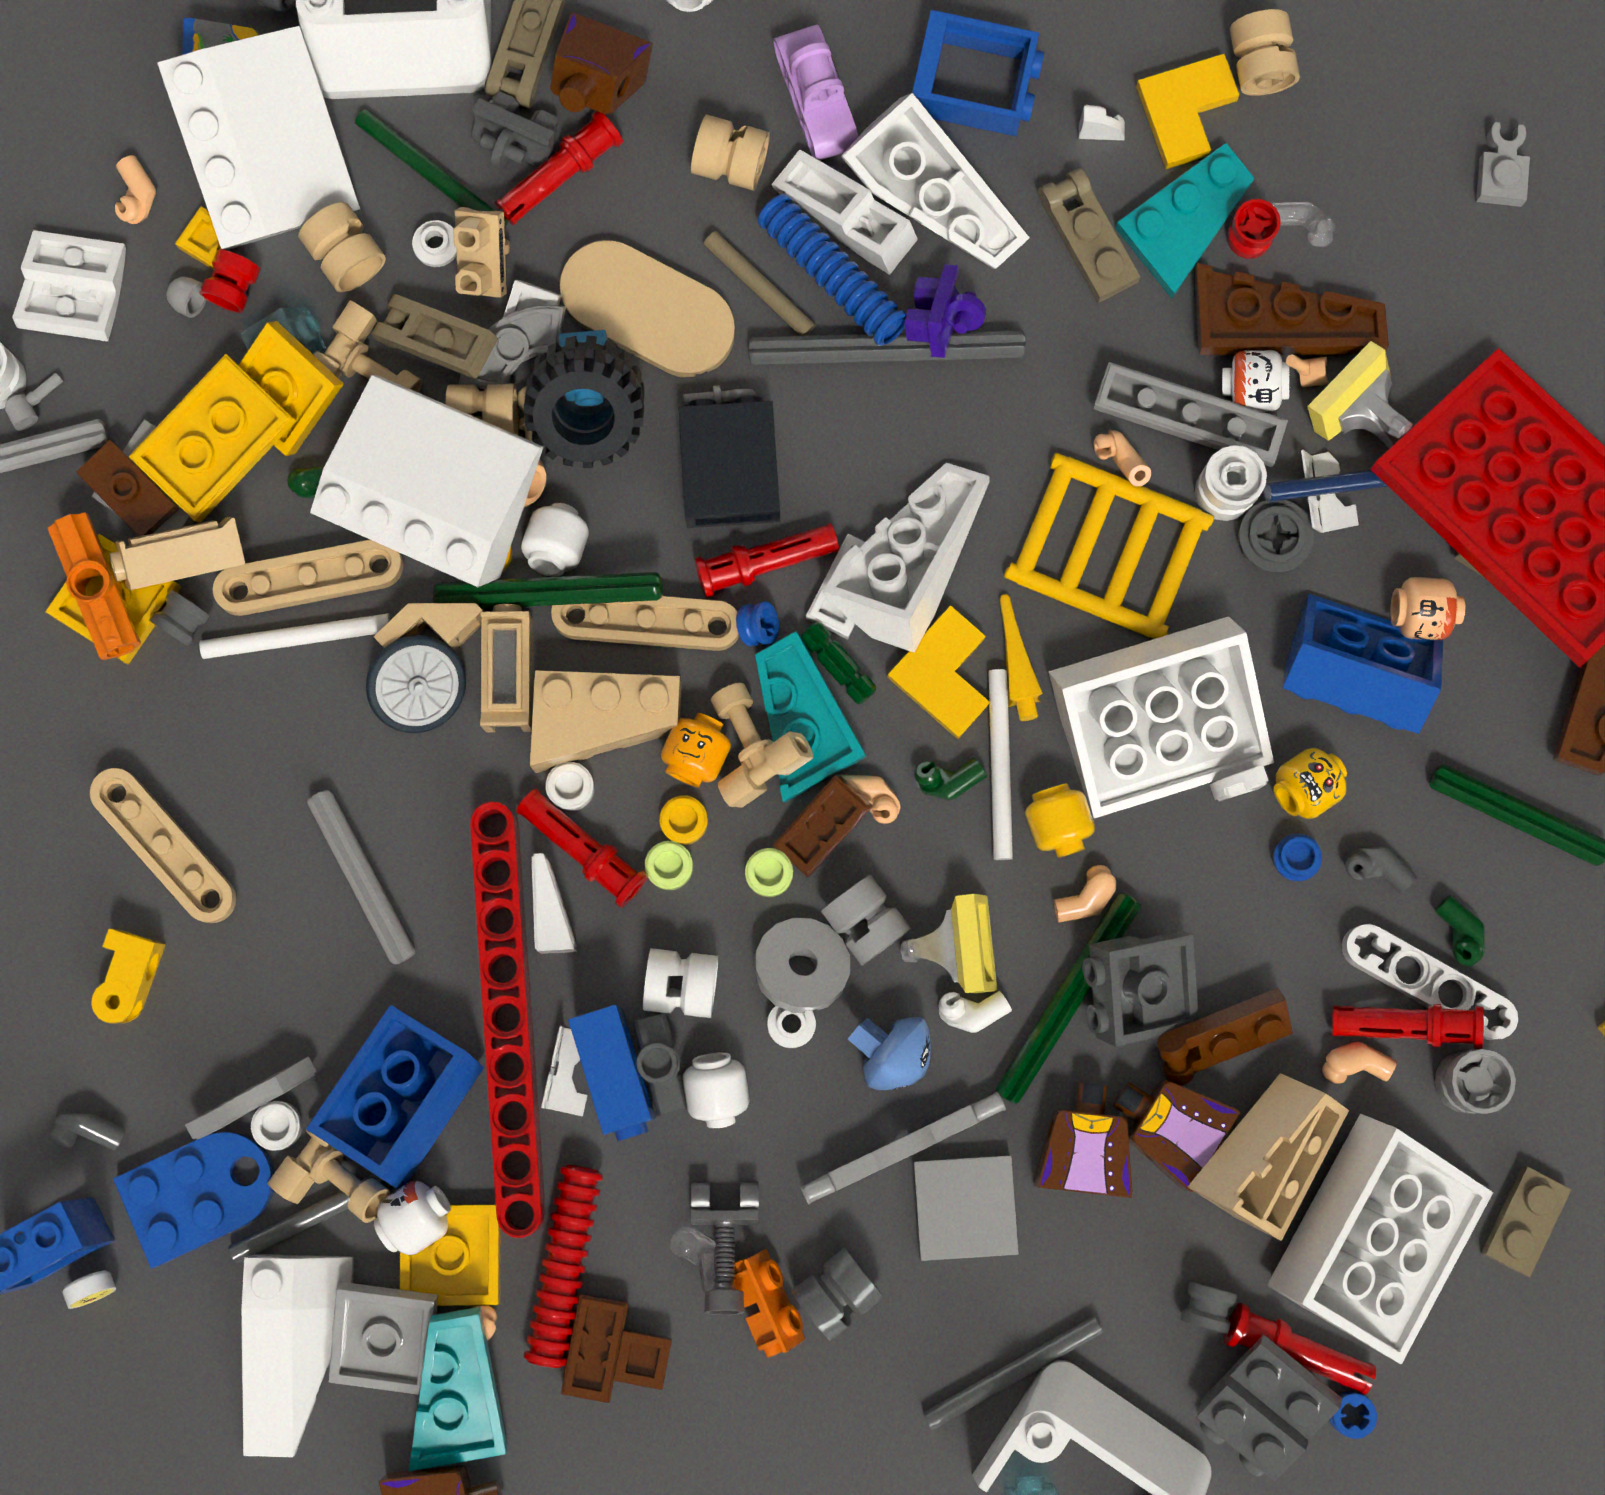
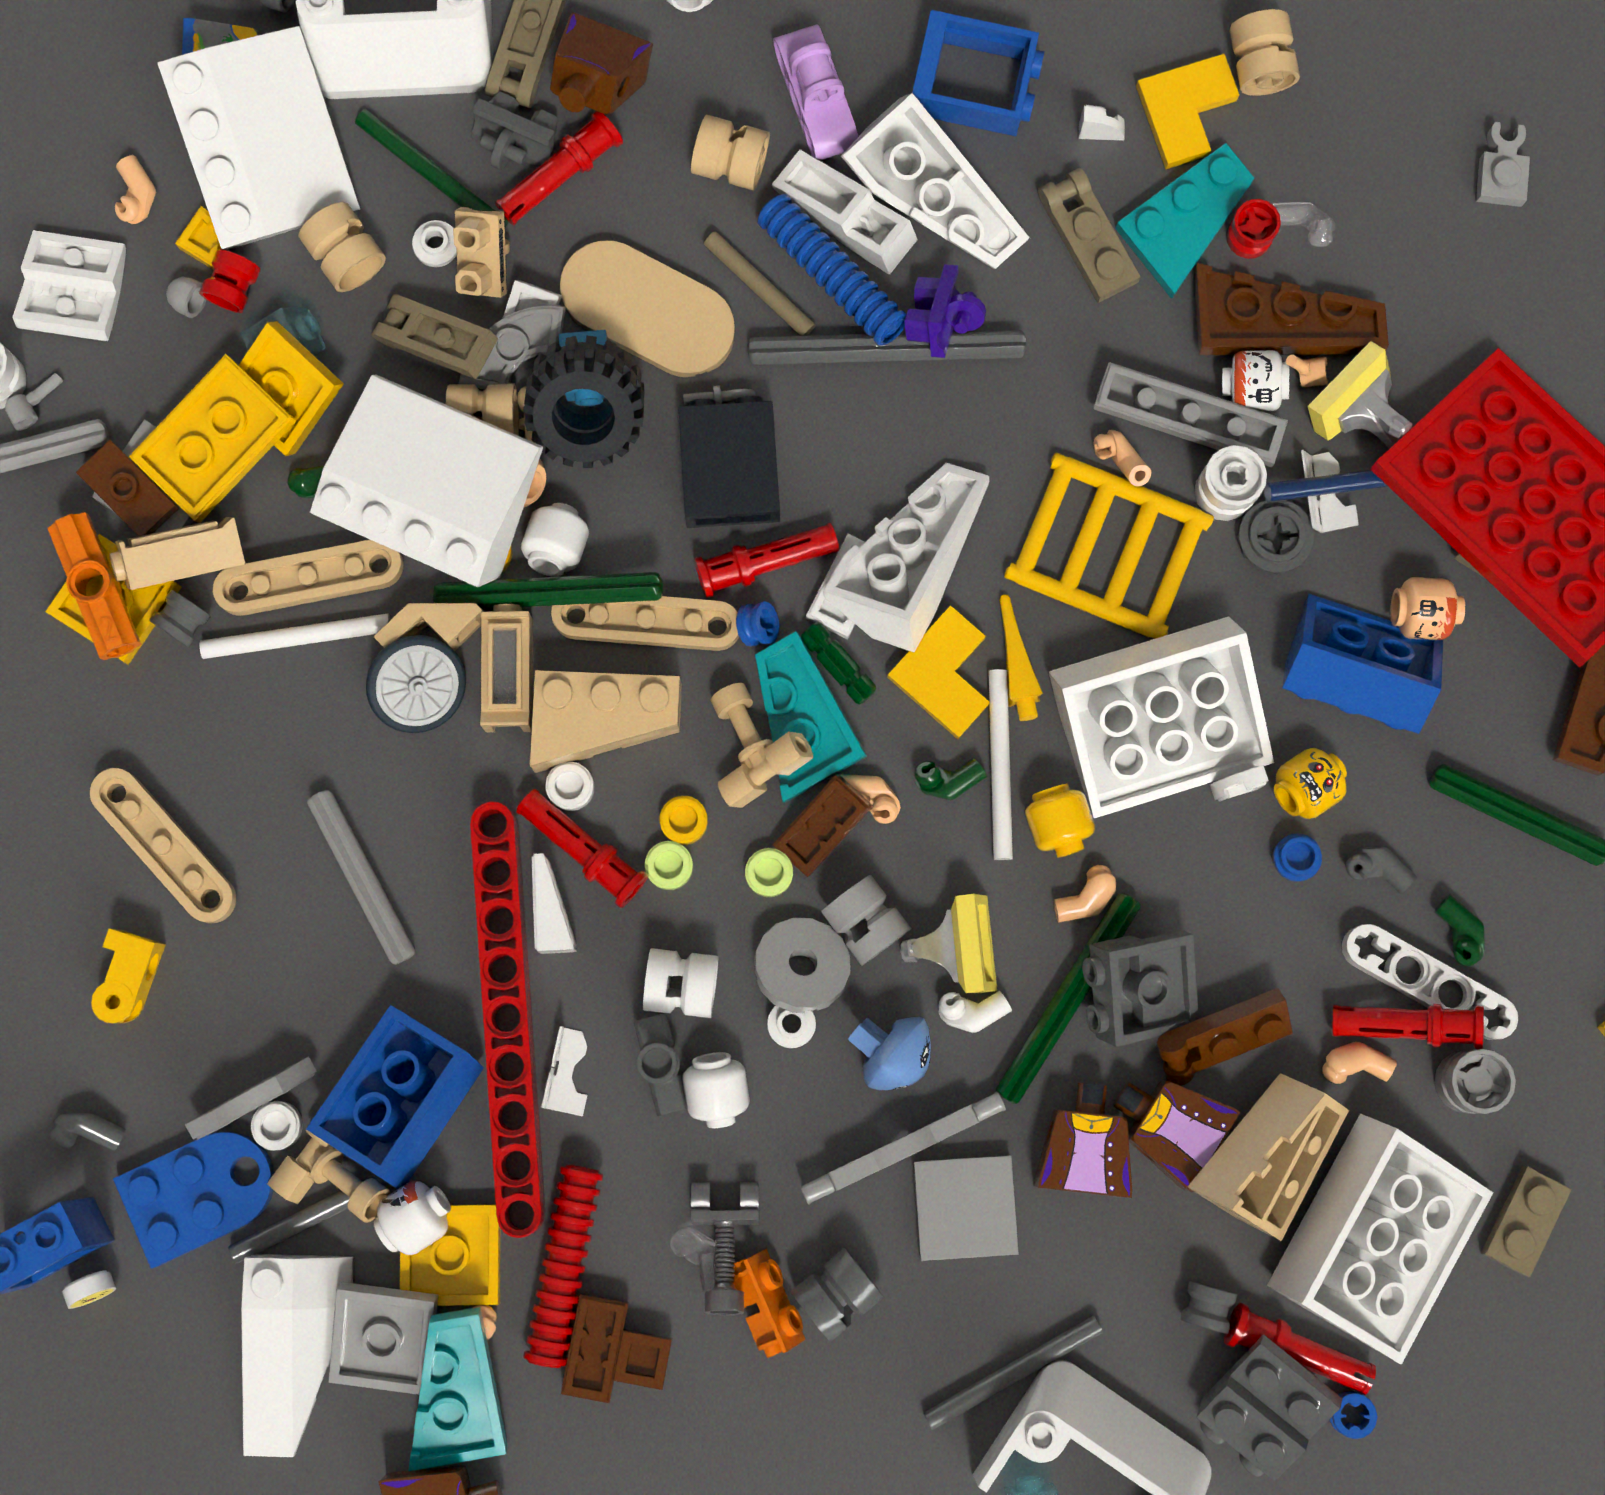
(349, 353): tan bar -> none
(612, 1072): blue window -> none
(695, 750): light orange head -> none

